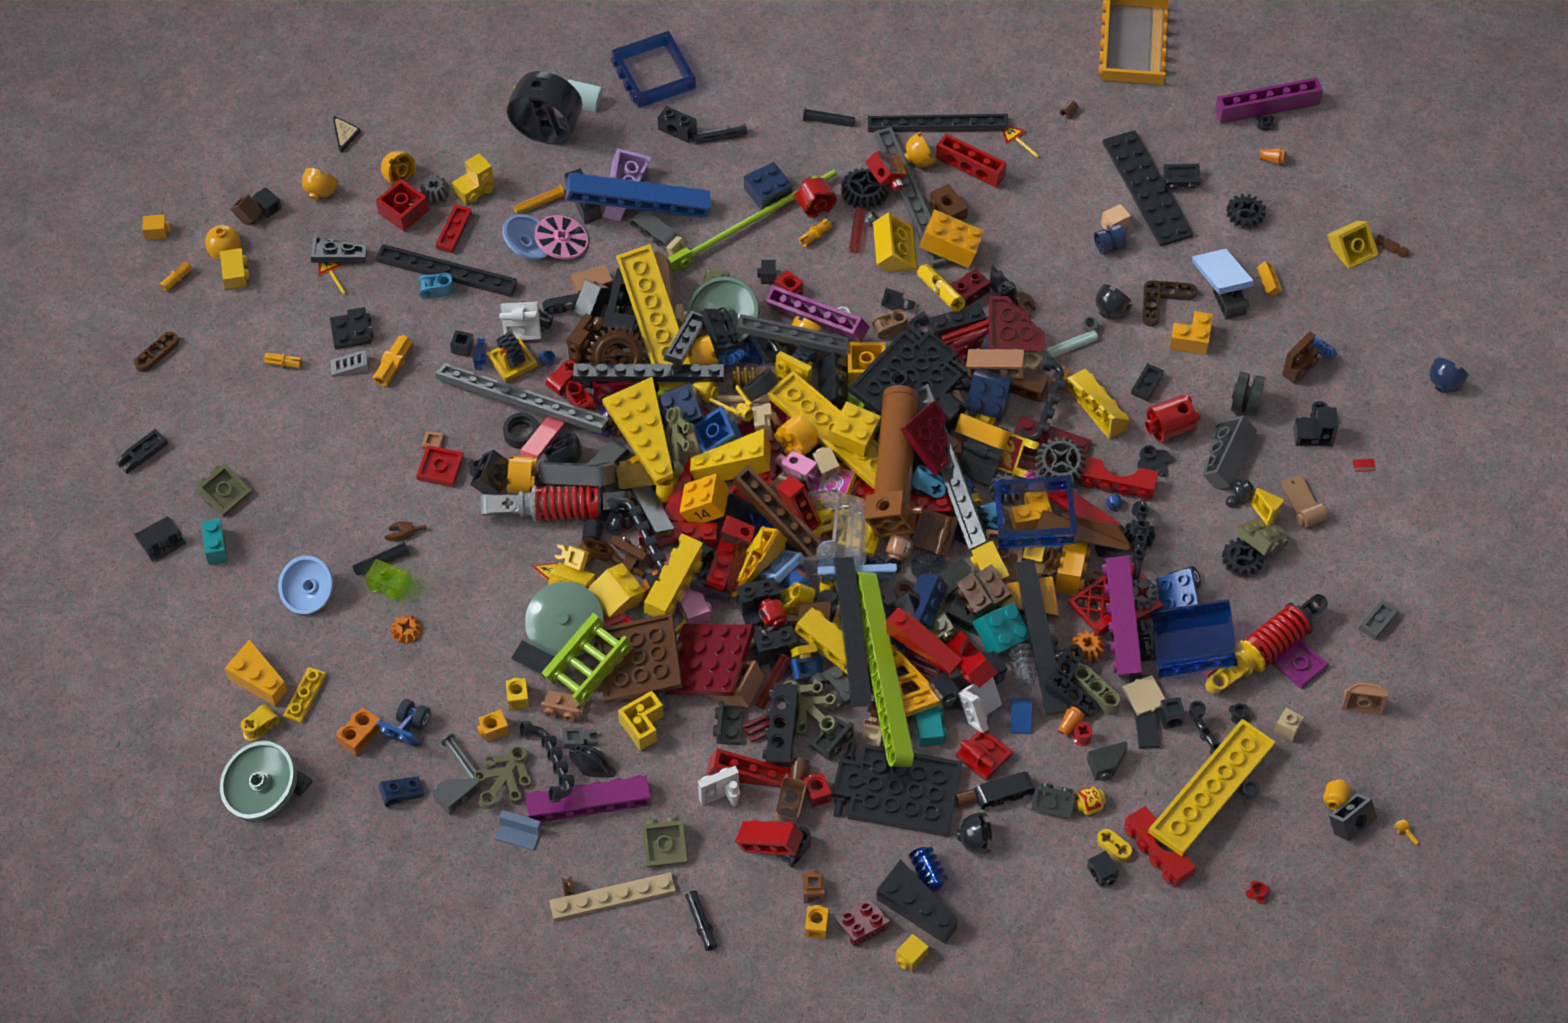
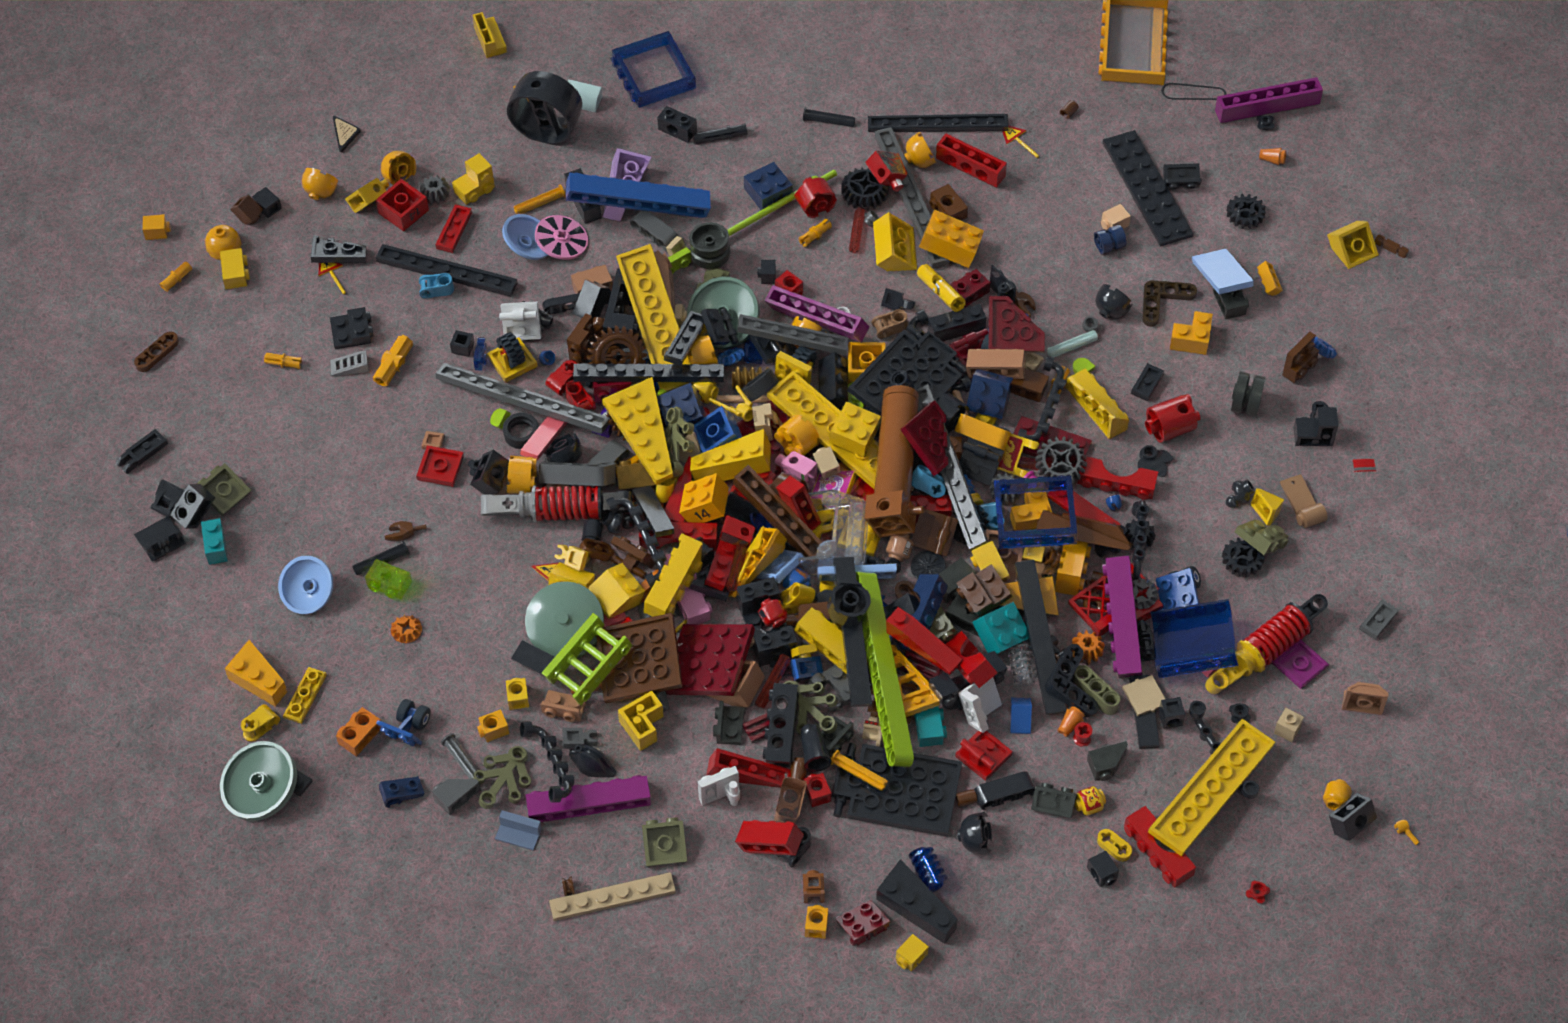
(166, 495): none -> black piece
(192, 506): none -> black brick
(367, 194): none -> yellow torso
(489, 35): none -> yellow piece
(499, 417): none -> lime tile
(708, 940): black pin -> none
(710, 245): none -> pearl dark grey wheel
(814, 749): none -> black plant
(848, 603): none -> black brick
(858, 770): none -> light orange axle
(953, 336): red axle -> none
(1082, 363): none -> lime tile
(1162, 90): none -> black piece
(1228, 450): dark grey wedge -> none
(1446, 376): dark blue cylinder -> none

